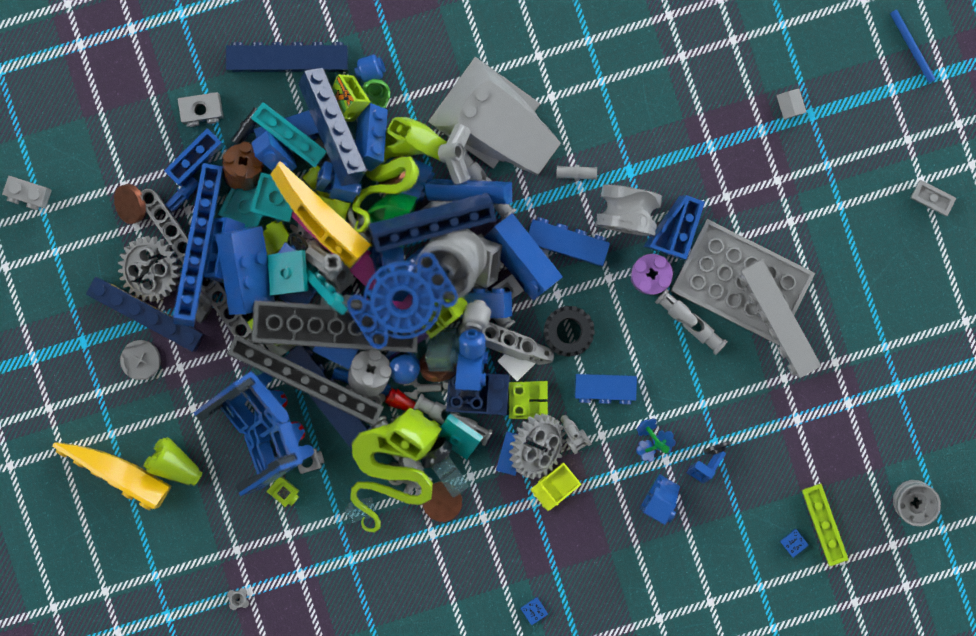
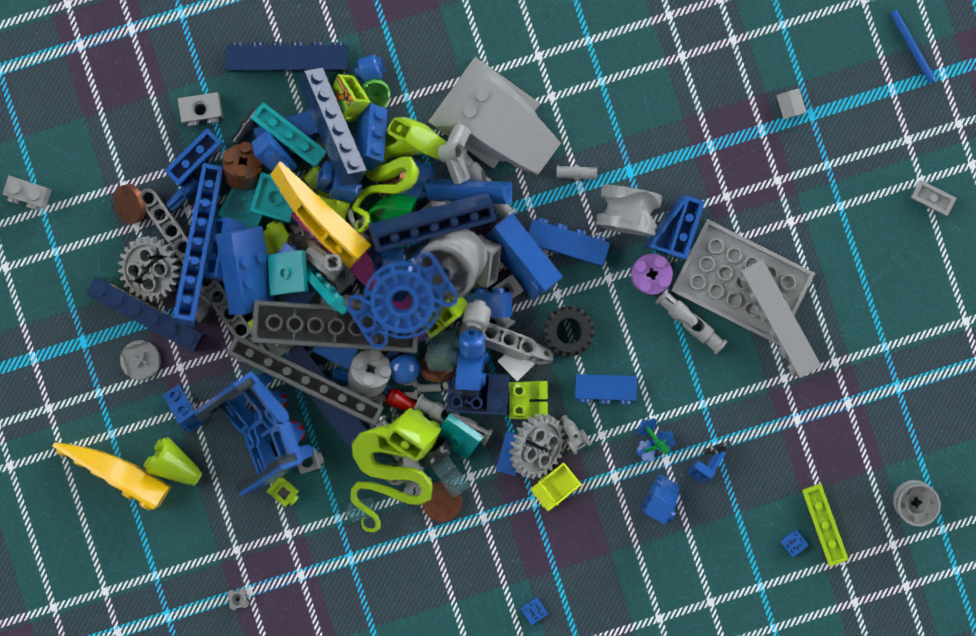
(182, 409): none -> blue bracket

